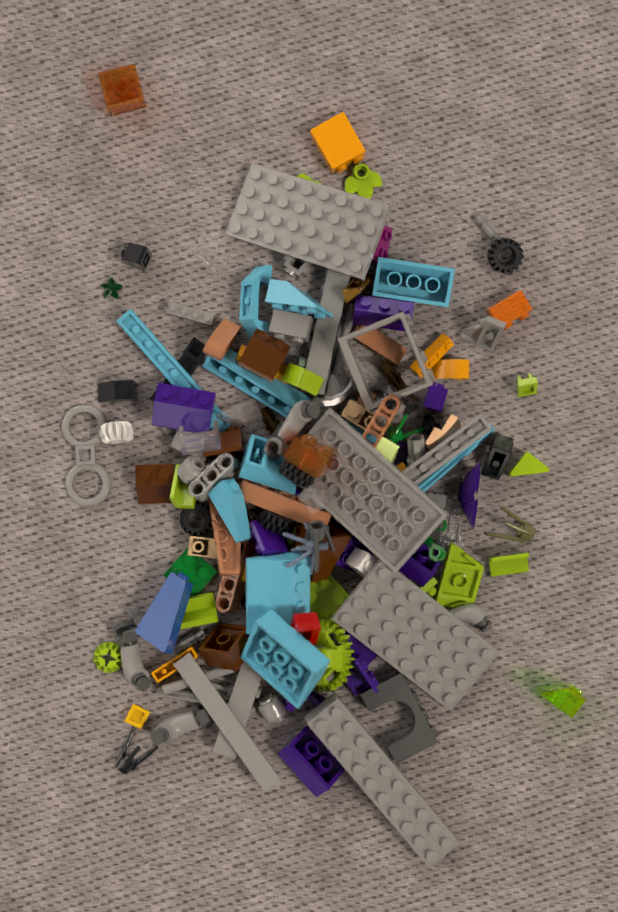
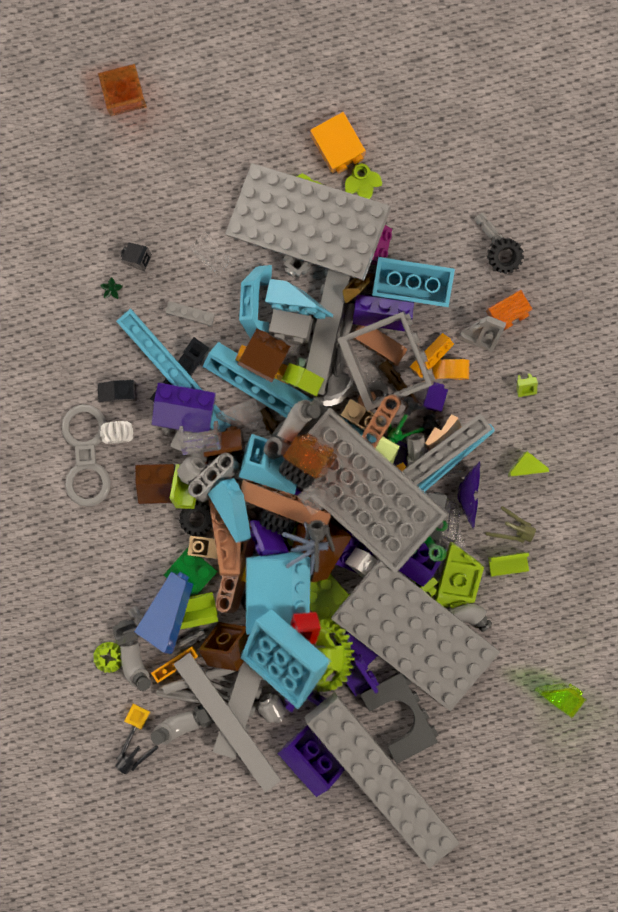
(221, 339): nougat beam -> none
(497, 456): black slope -> none

